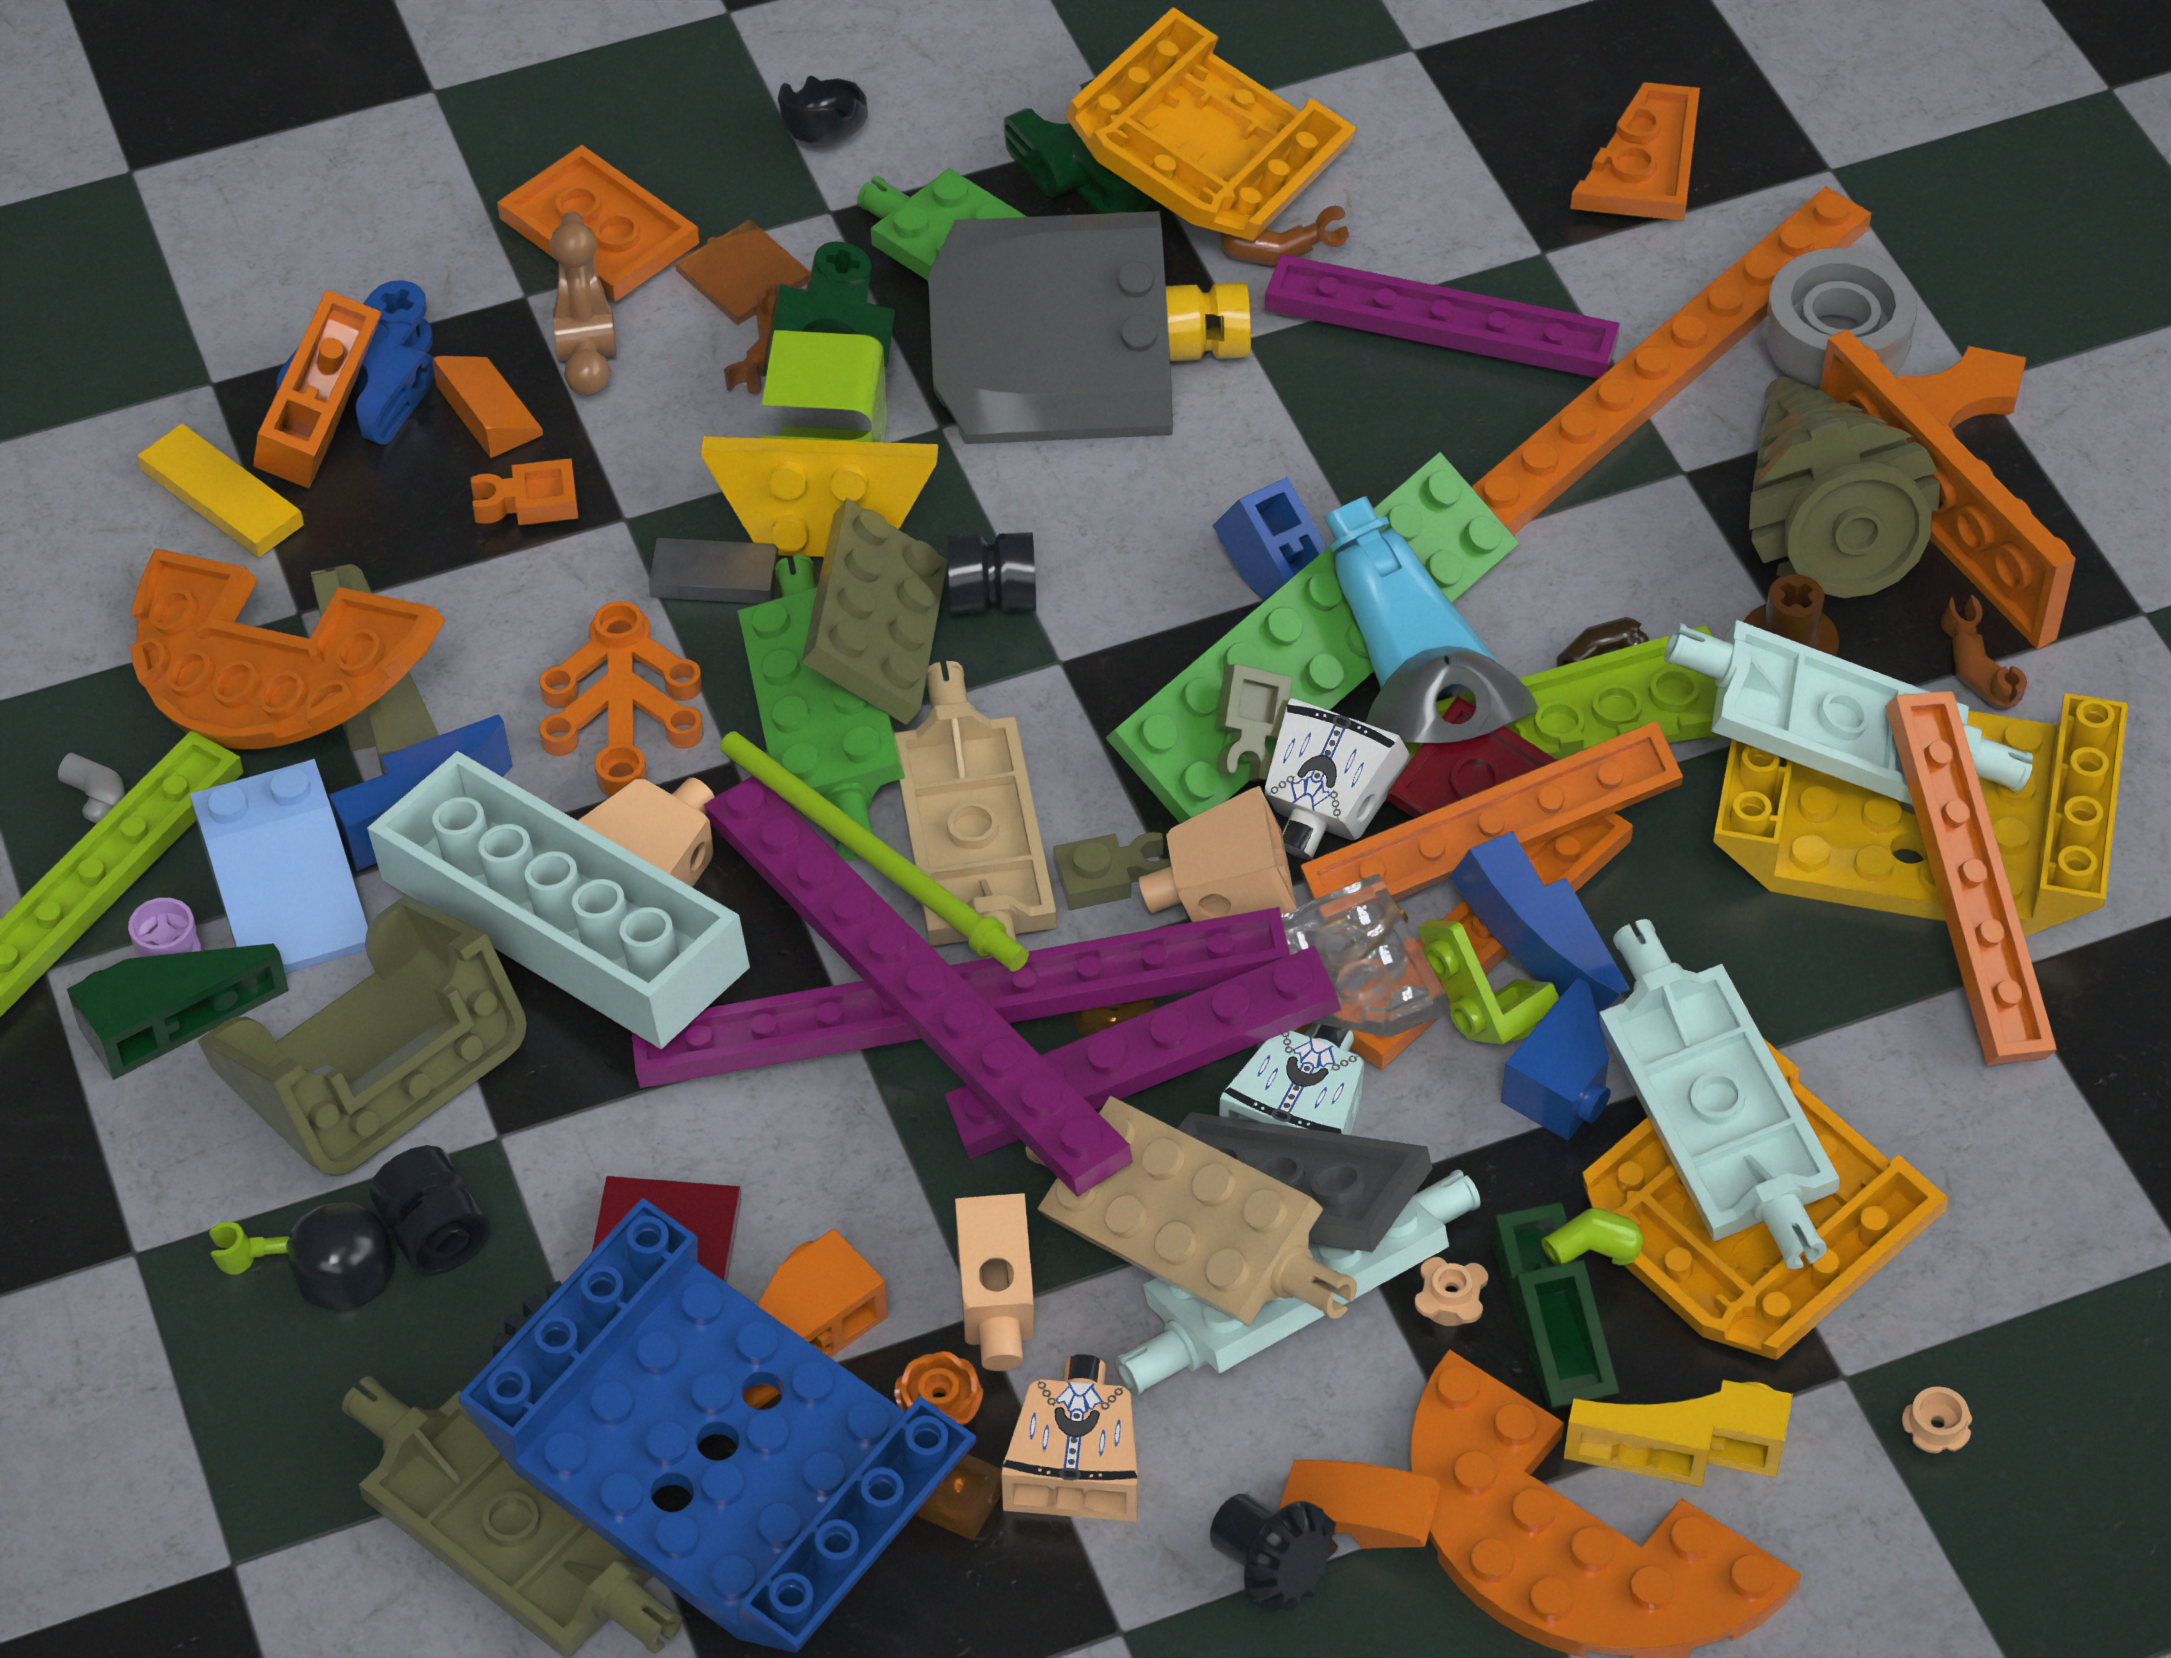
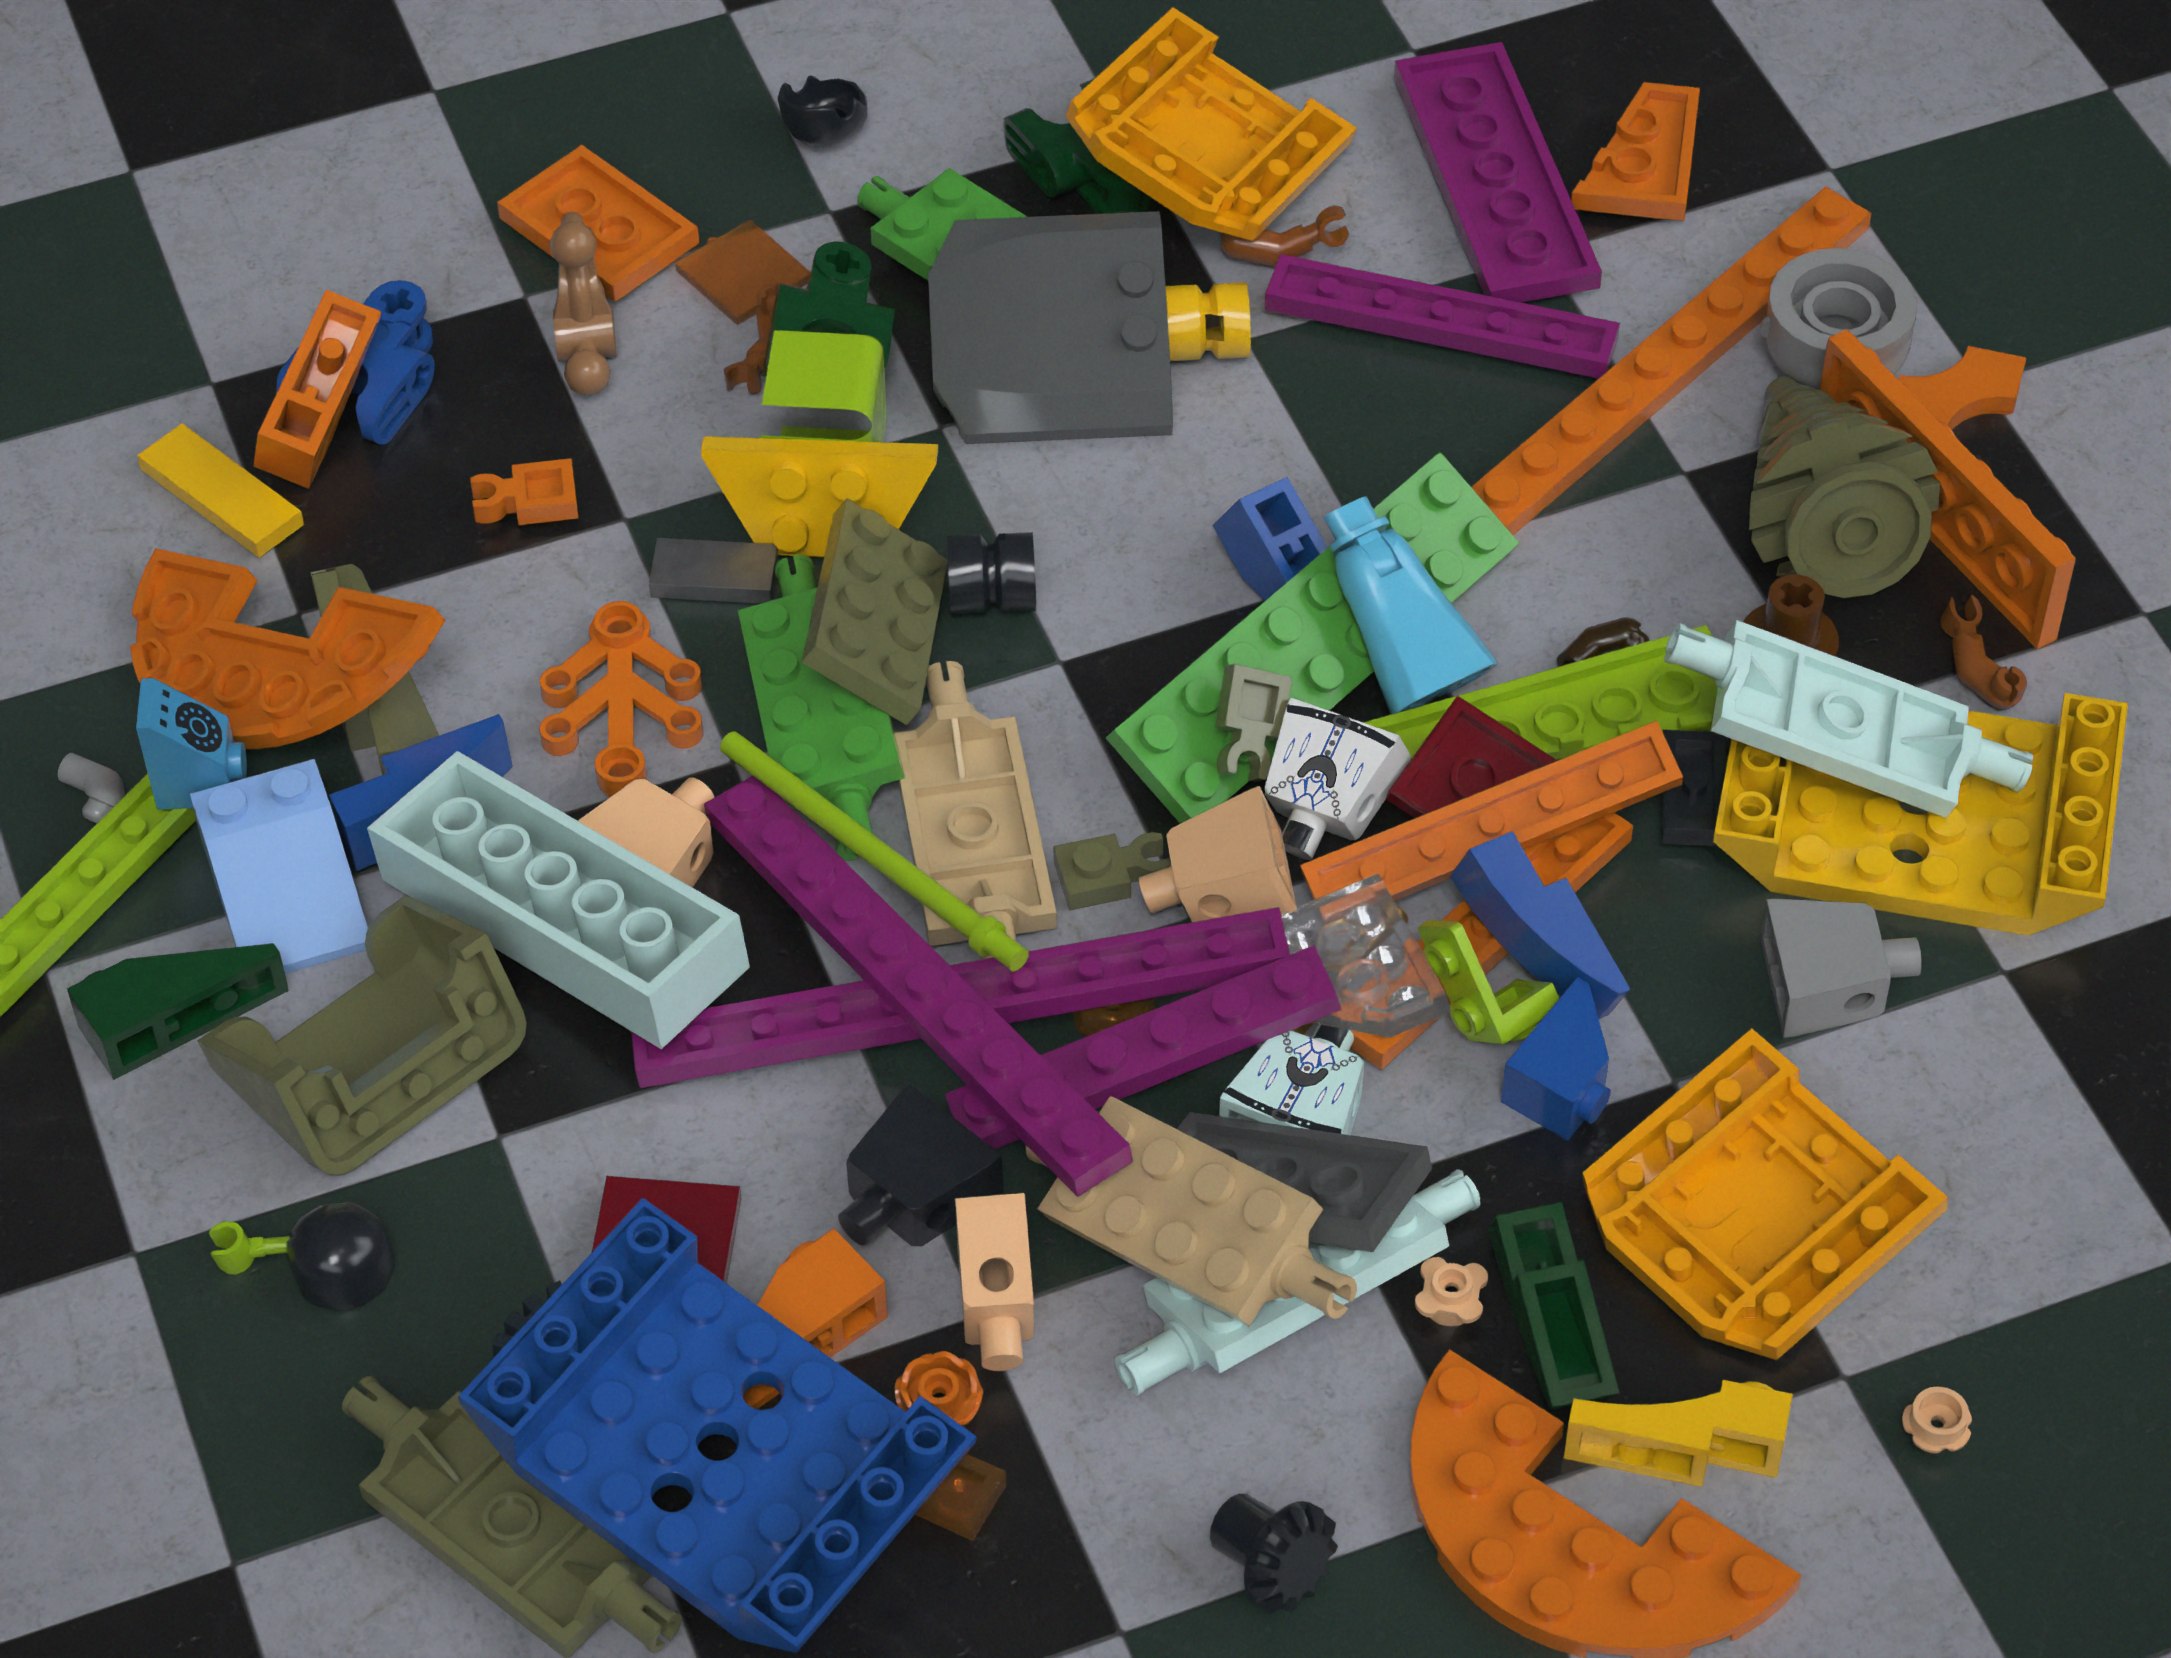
(163, 928): lavender wheel -> none
(184, 745): none -> dark azure slope
(429, 1210): black wheel -> none
(485, 403): orange slope -> none
(913, 1170): none -> black torso
(1074, 1448): light nougat torso -> none
(1367, 1500): orange slope -> none
(1410, 694): dark grey piece -> none
(1497, 174): none -> magenta plate
(1595, 1231): lime arm -> none
(1693, 807): none -> black plate
(1717, 1099): light aqua plate -> none
(1830, 963): none -> light grey torso
(1970, 878): orange plate -> none

